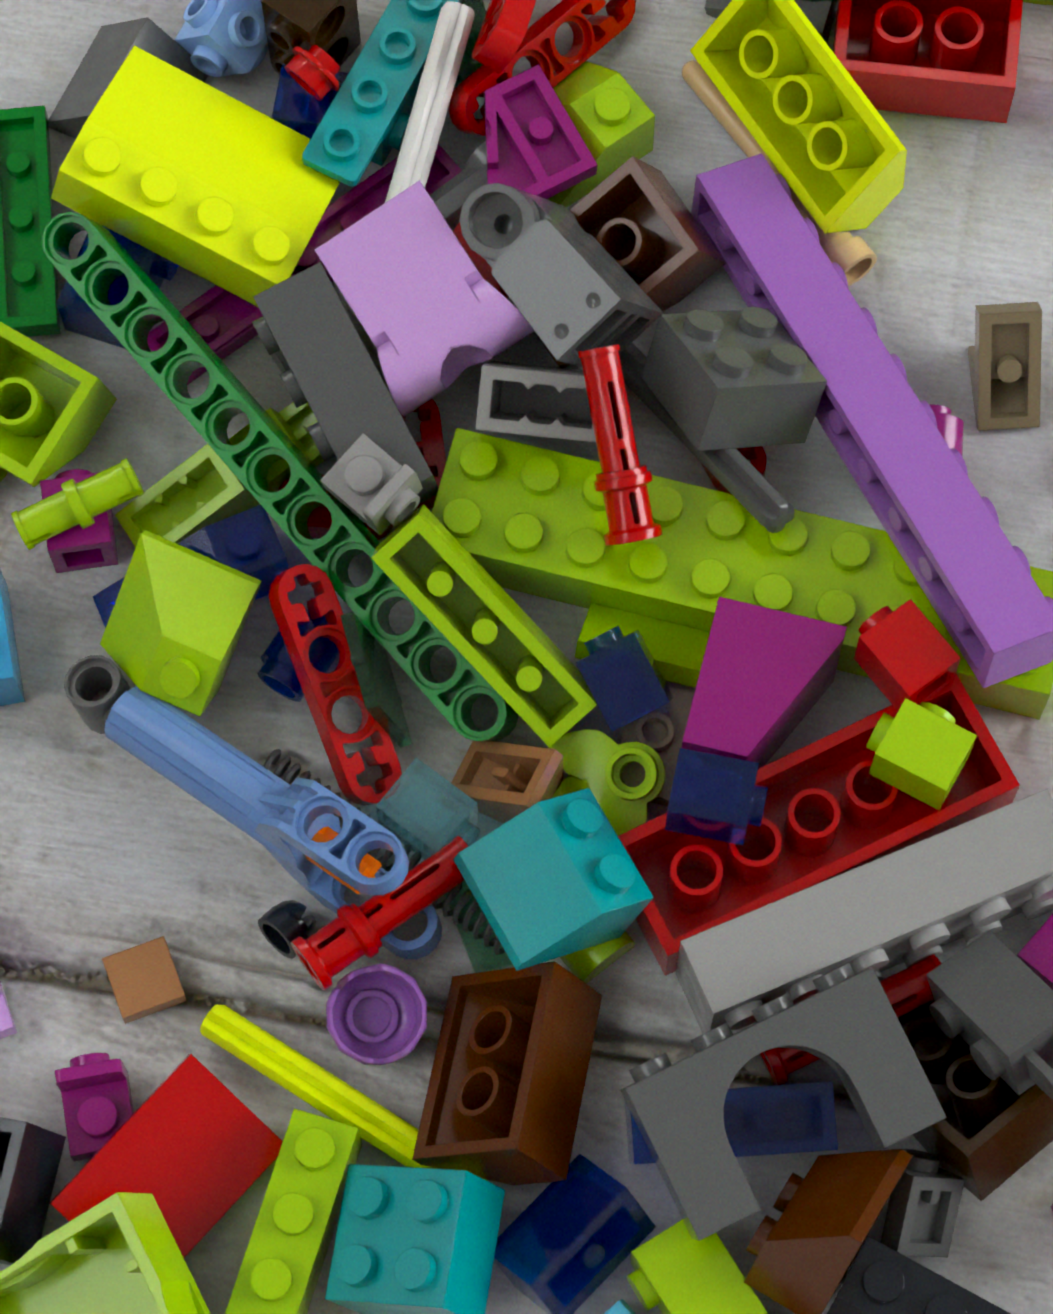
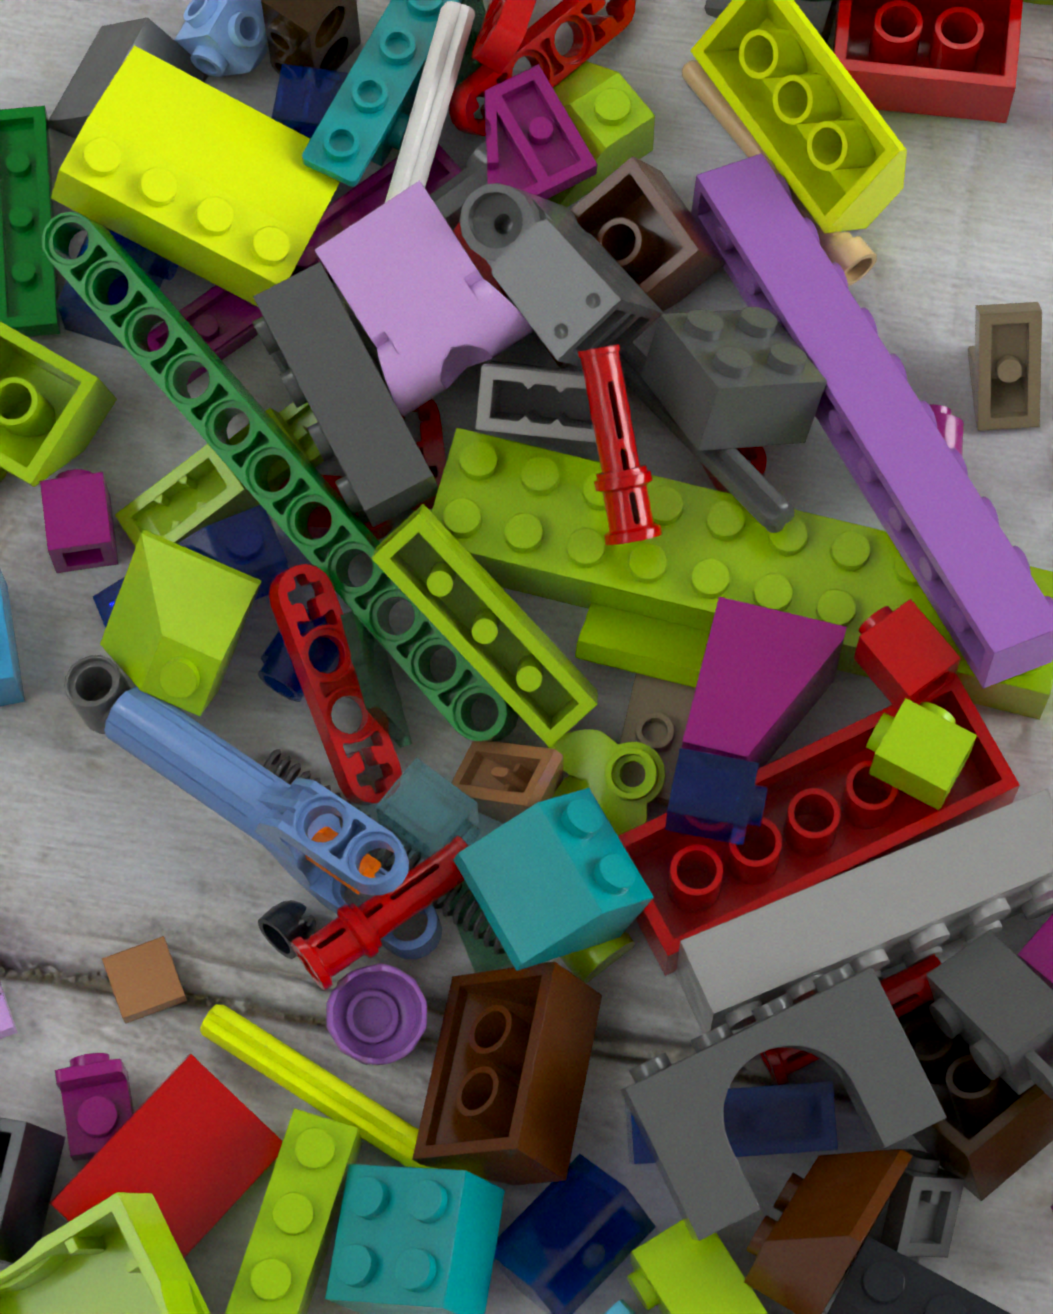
(77, 503): lime pin -> none
(314, 71): red plate -> none
(373, 485): light grey bracket -> none
(623, 677): clear blue brick -> none

